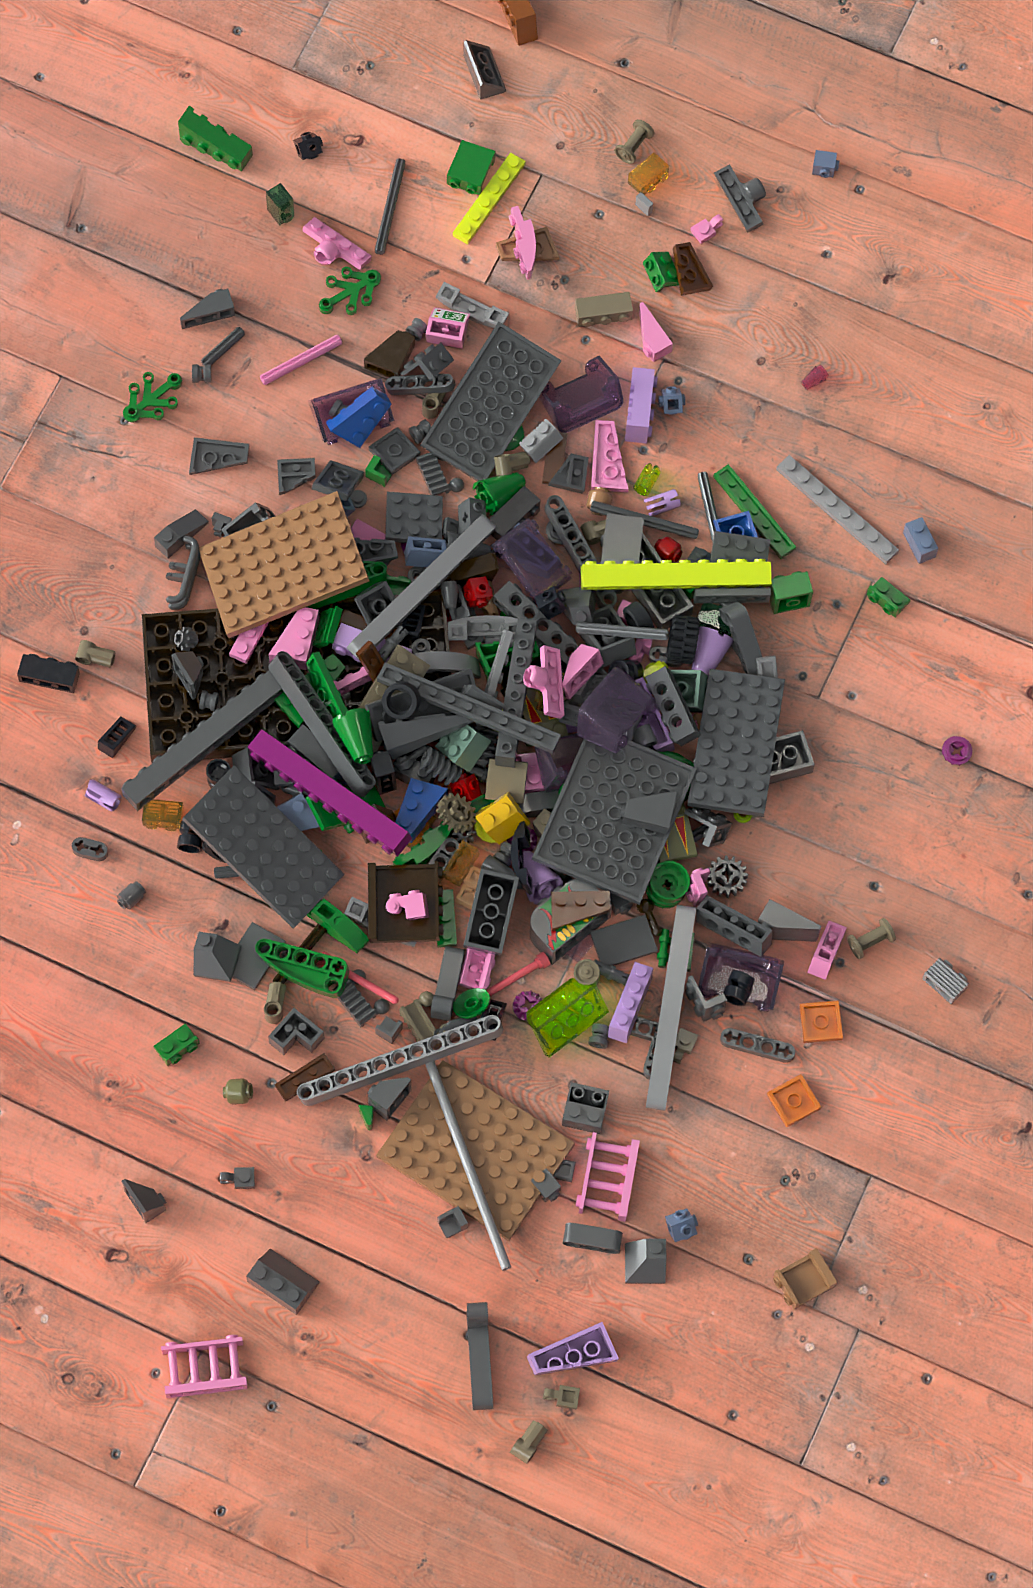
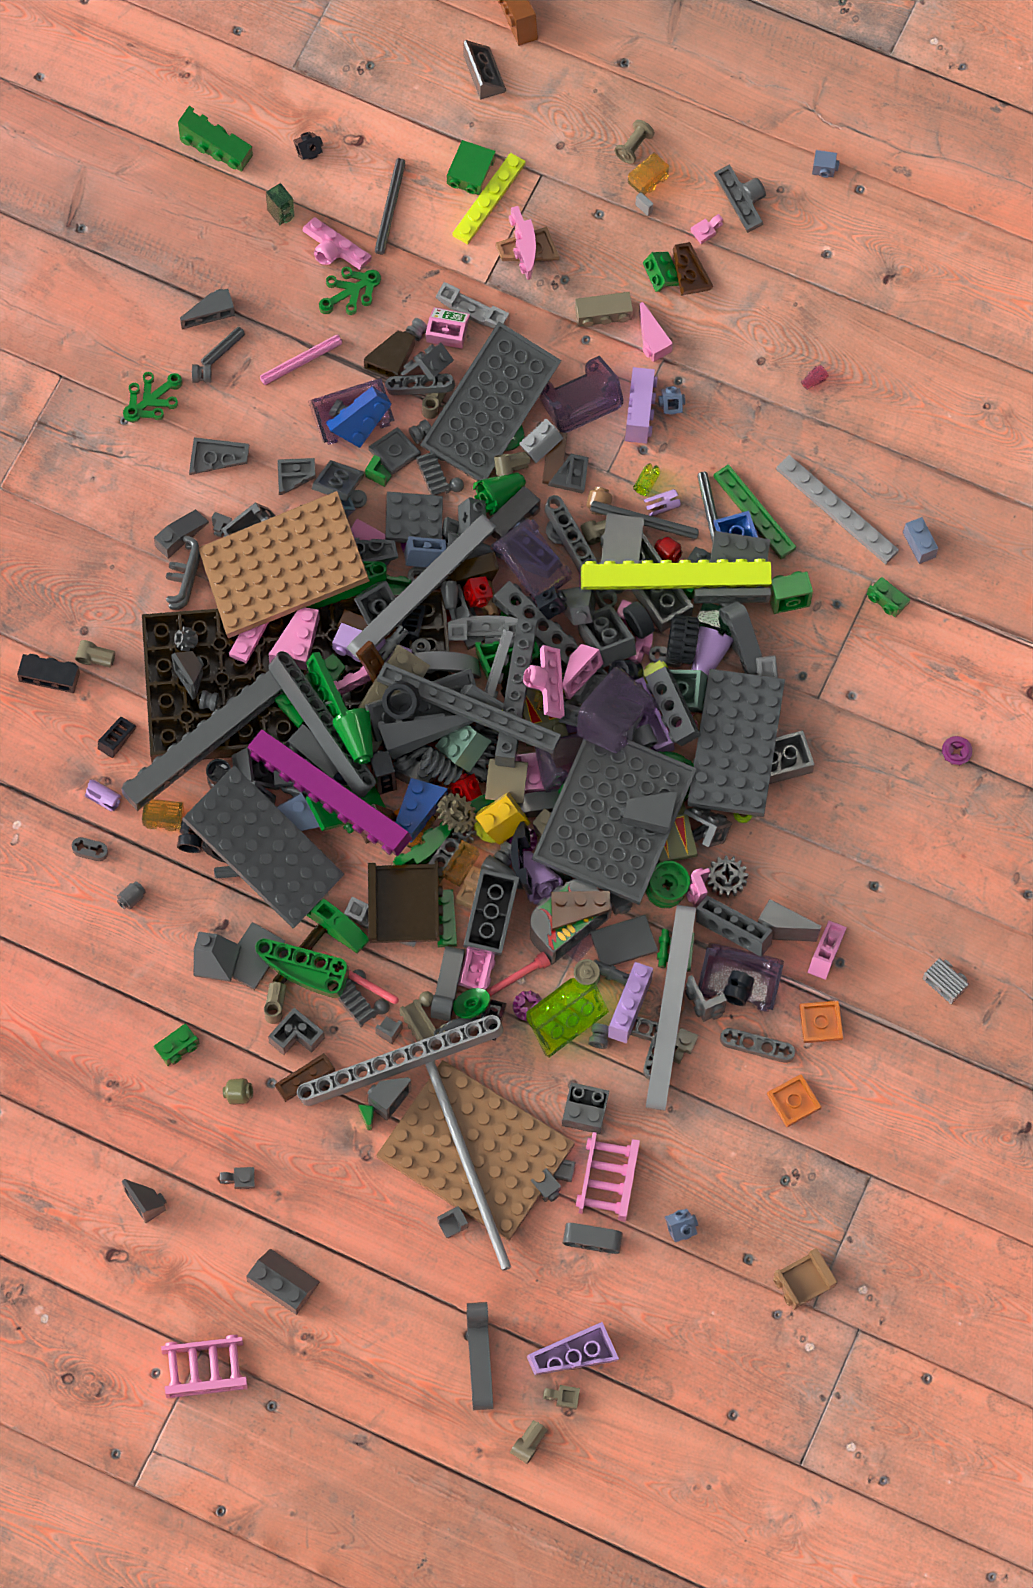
(327, 627): green plate -> none
(414, 904): bright pink brick -> none
(607, 459): bright pink wing -> none
(622, 631): dark grey axle -> none
(645, 1261): dark grey slope -> none
(646, 906): dark brown piece -> none
(871, 938): dark tan hose -> none

